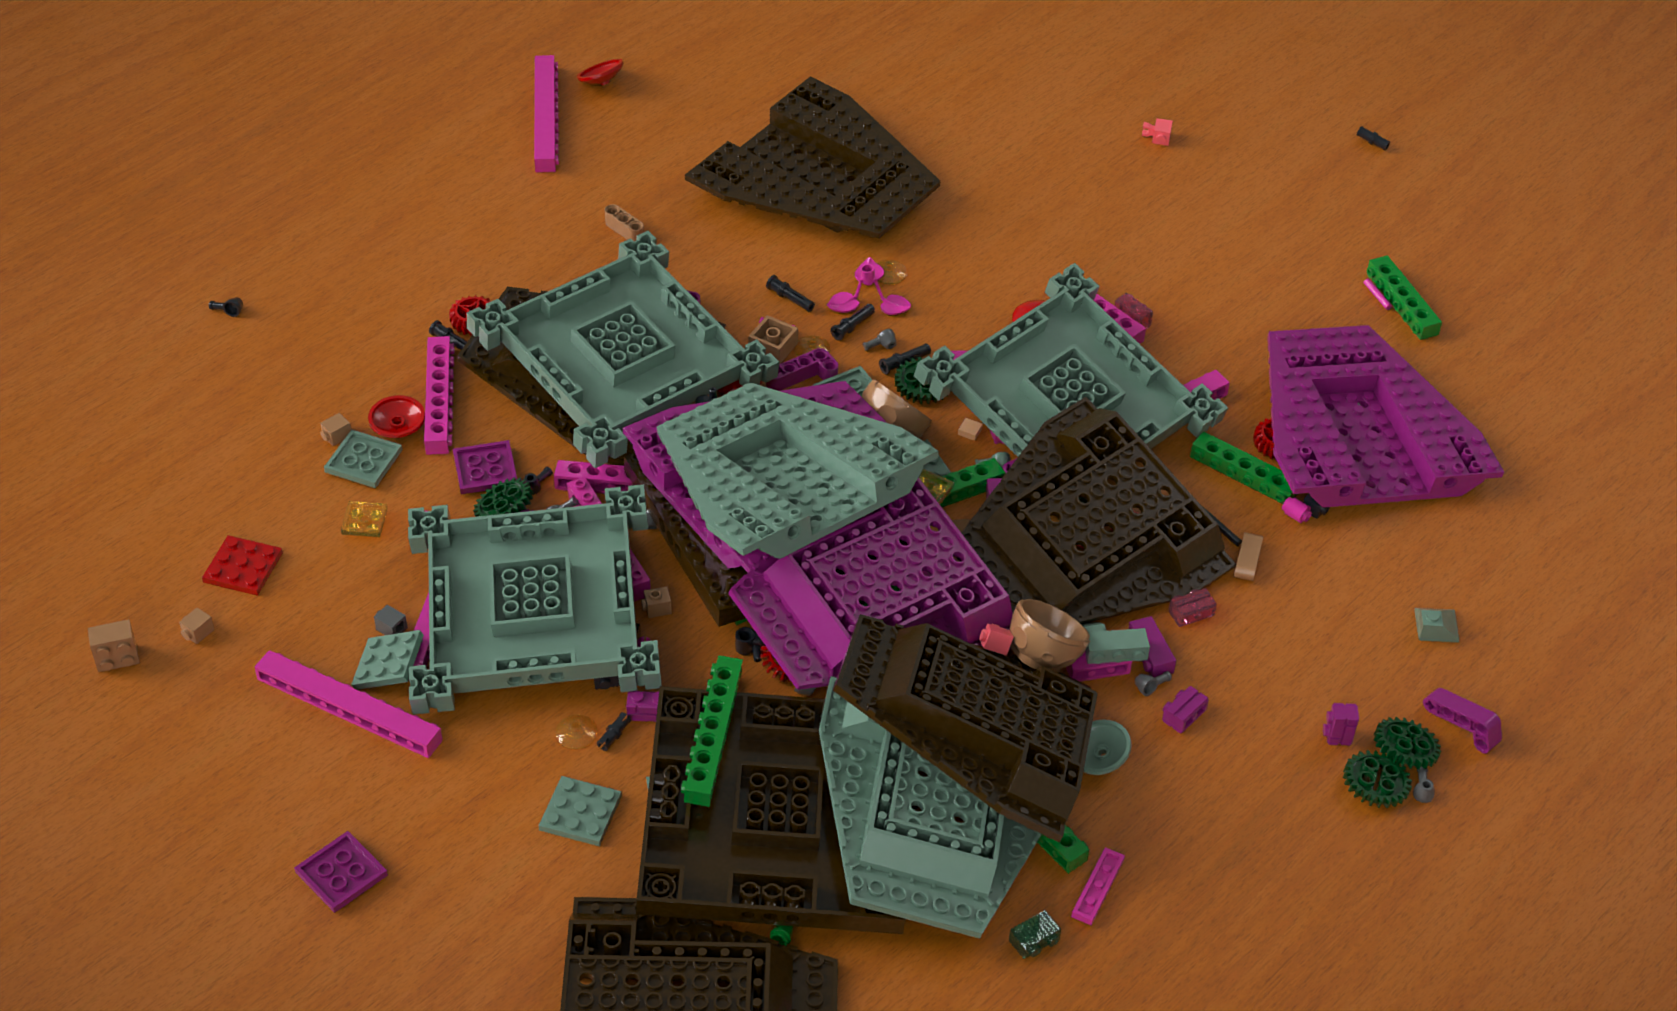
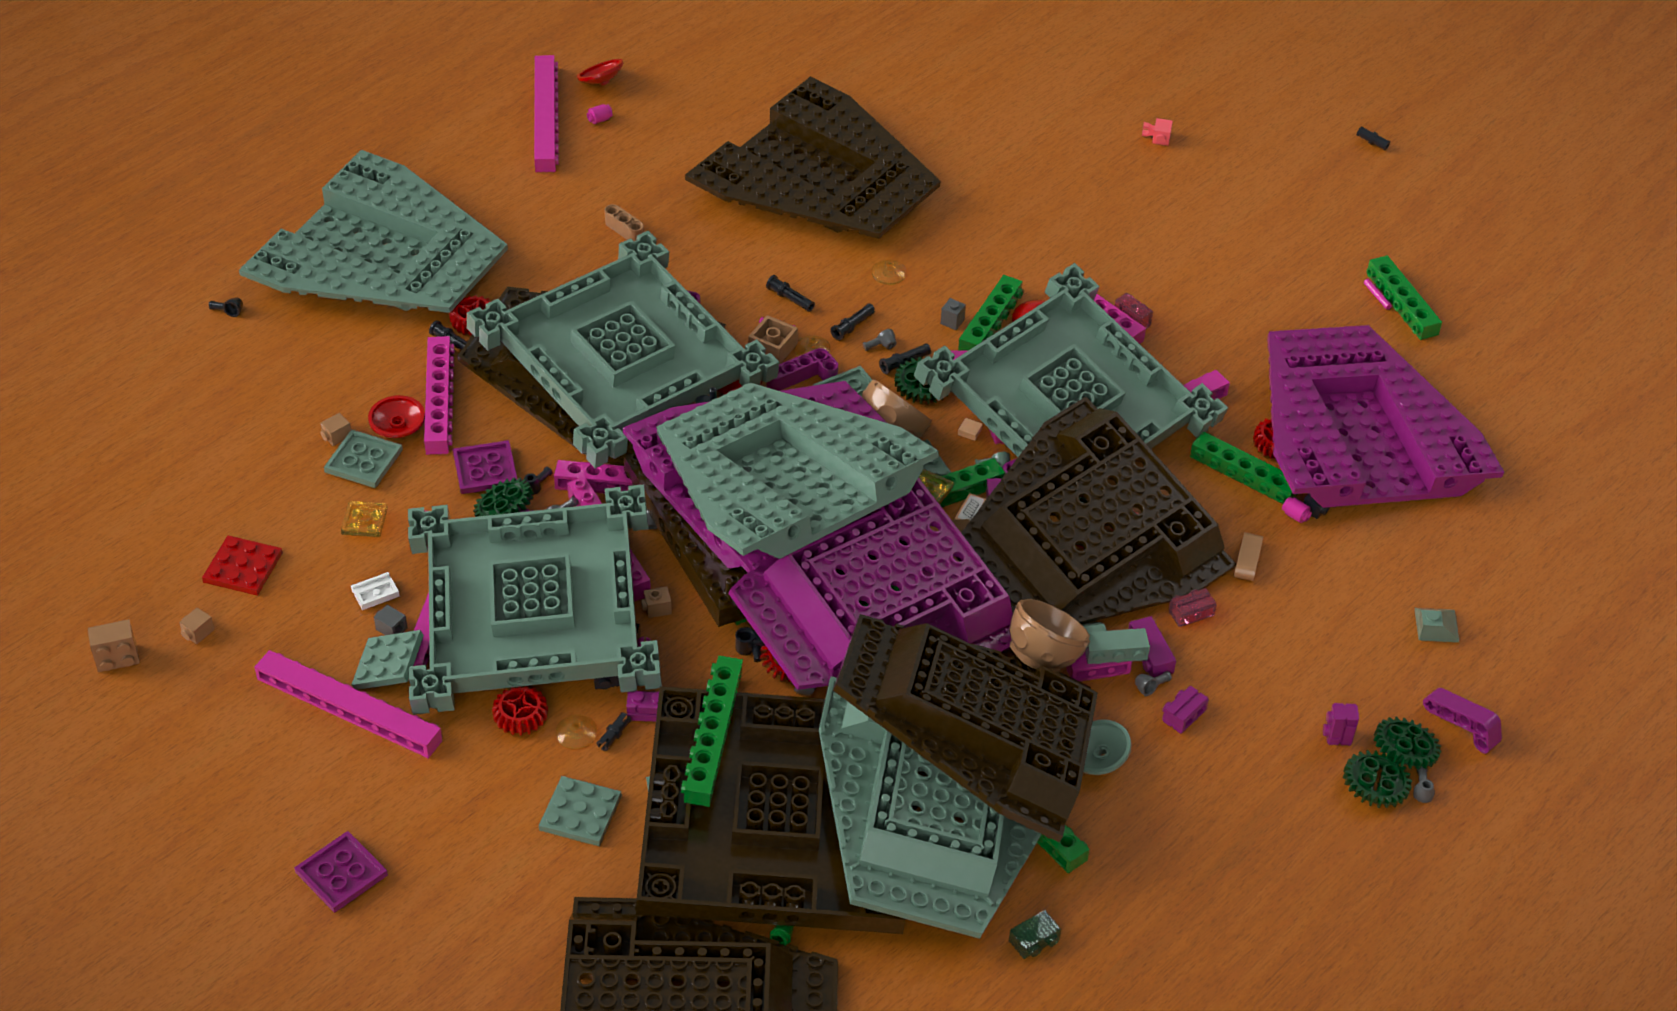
(375, 591): none -> white plate
(384, 206): none -> sand green wing
(520, 710): none -> red gear
(599, 113): none -> dark pink brick
(868, 274): dark pink plant -> none
(953, 314): none -> dark grey brick
(970, 507): none -> white tile
(992, 312): none -> green brick
(996, 639): coral brick -> none
(1098, 886): dark pink plate -> none
(1225, 531): black bar -> none

